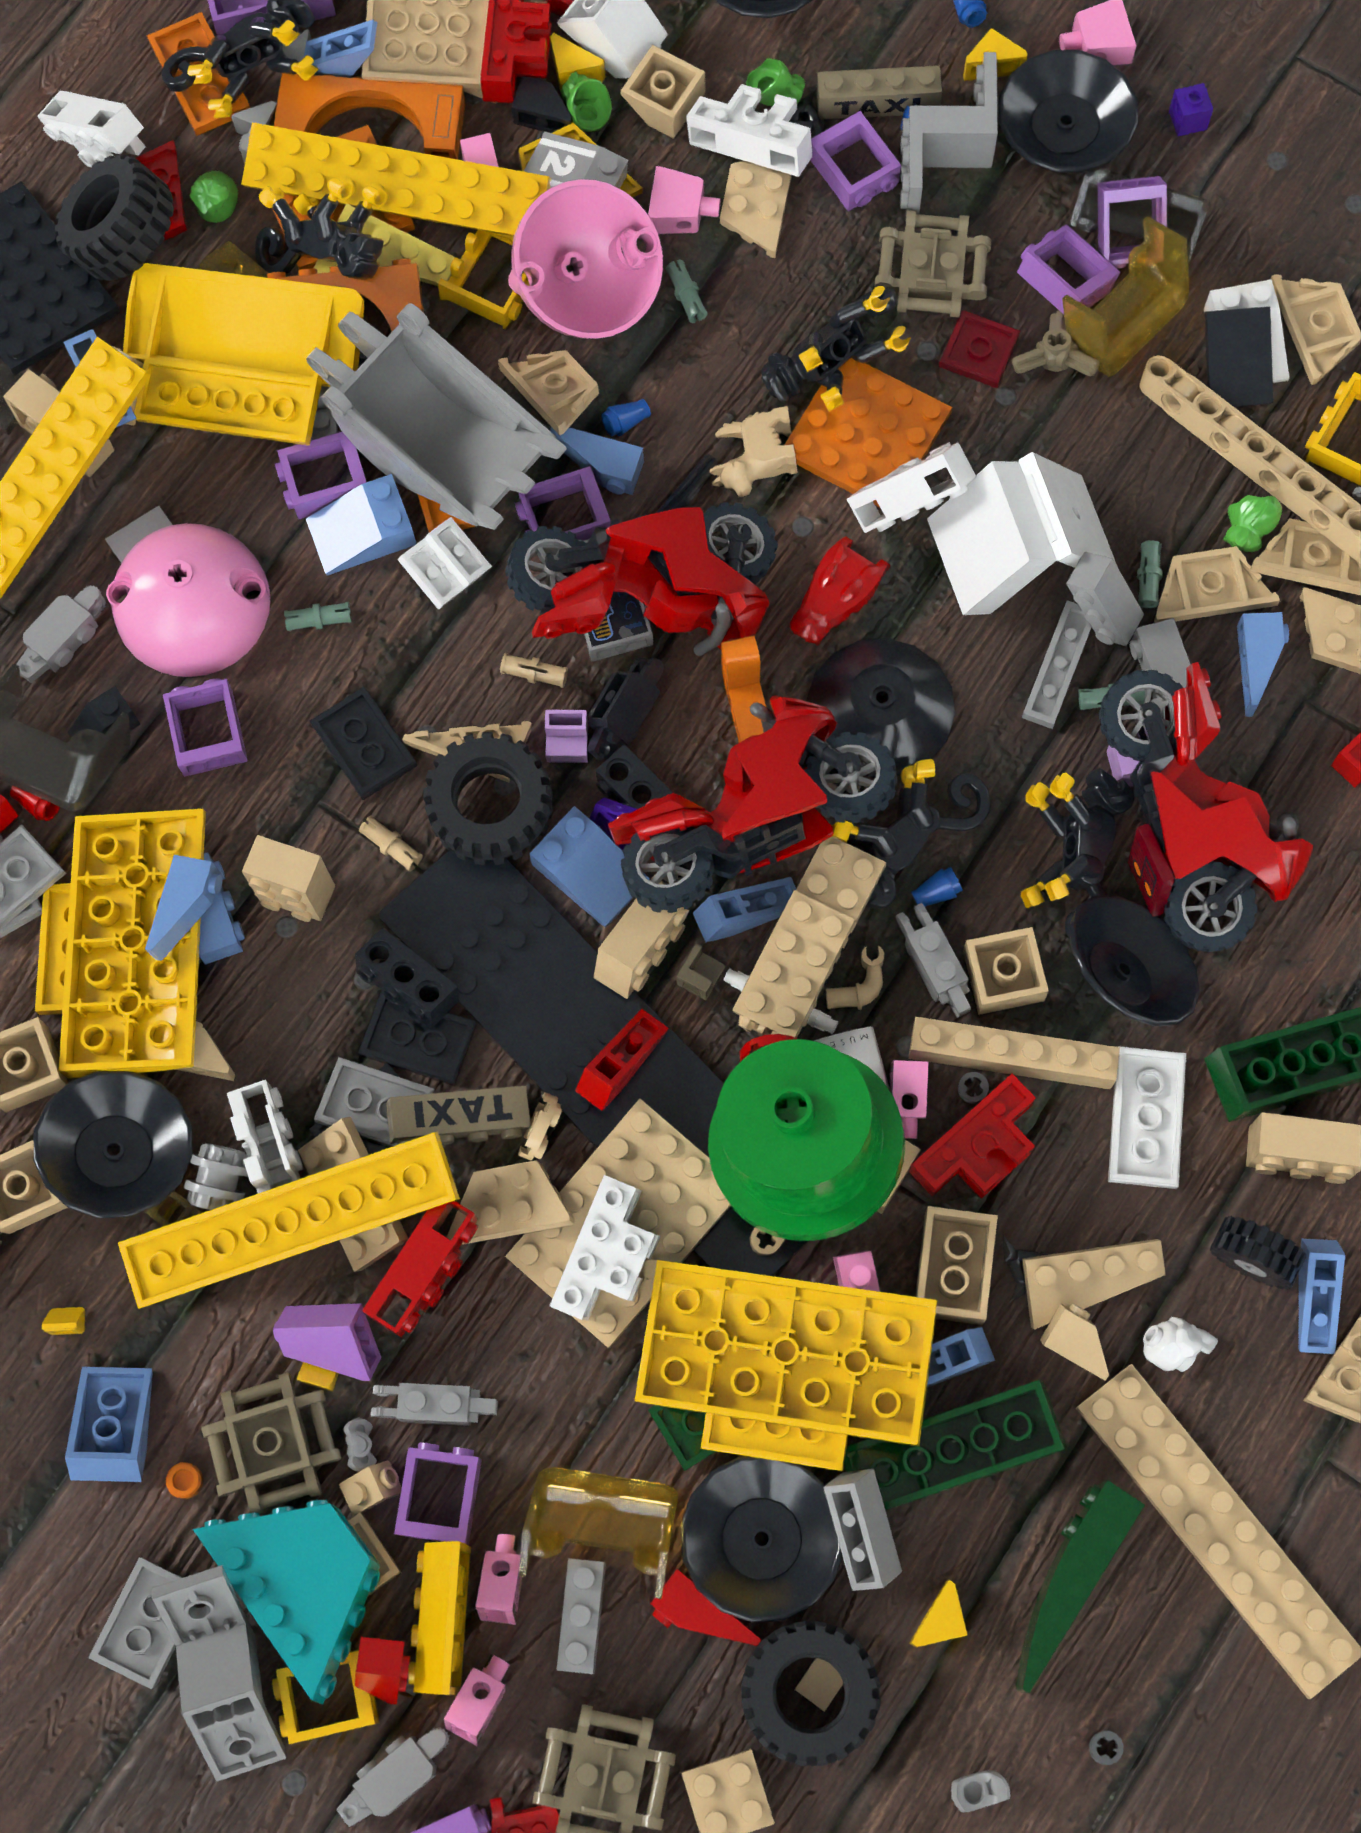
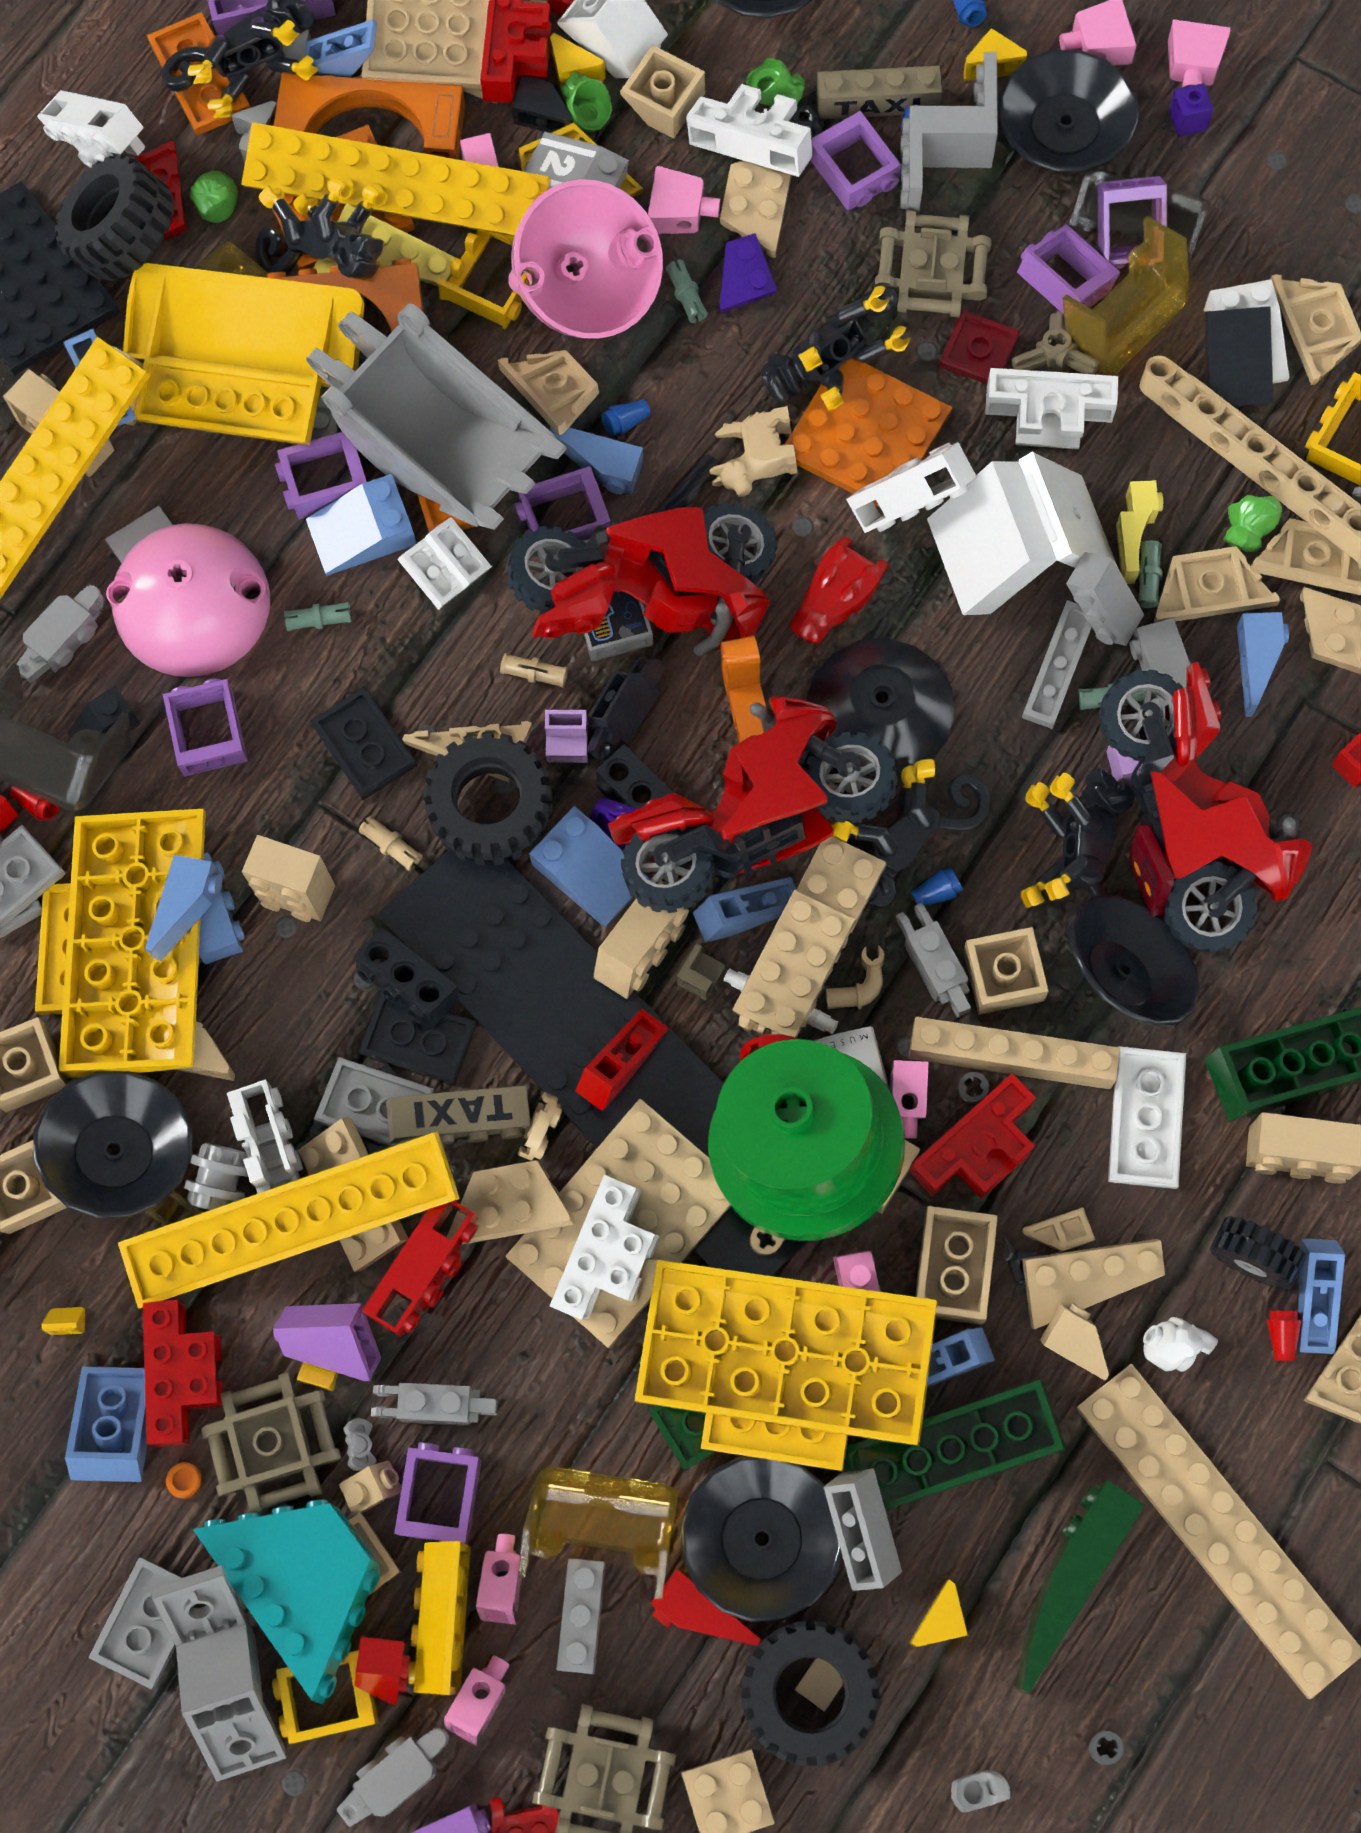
(177, 1373): none -> red piece
(744, 274): none -> dark purple wing
(1051, 404): none -> white piece
(1062, 1231): none -> tan tile
(1142, 509): none -> light yellow slope
(1195, 51): none -> bright pink torso
(1284, 1333): none -> red cone

